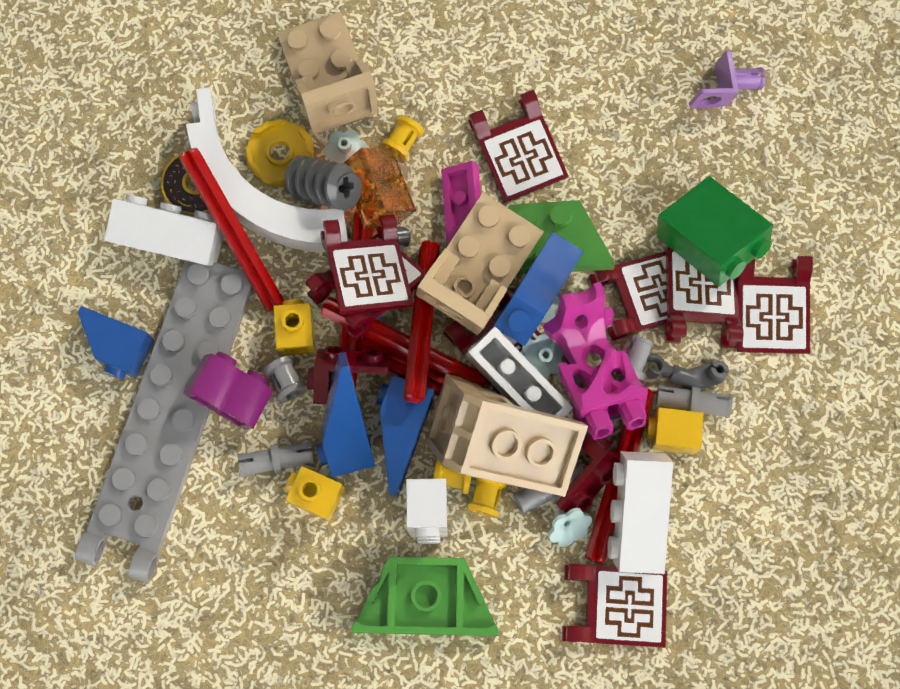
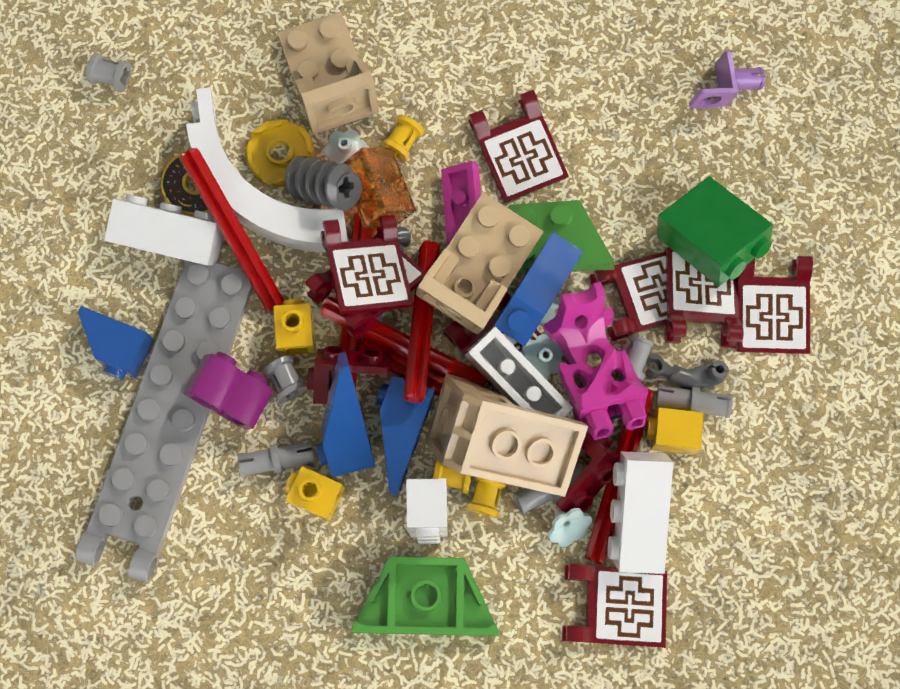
(108, 72): none -> light grey bush

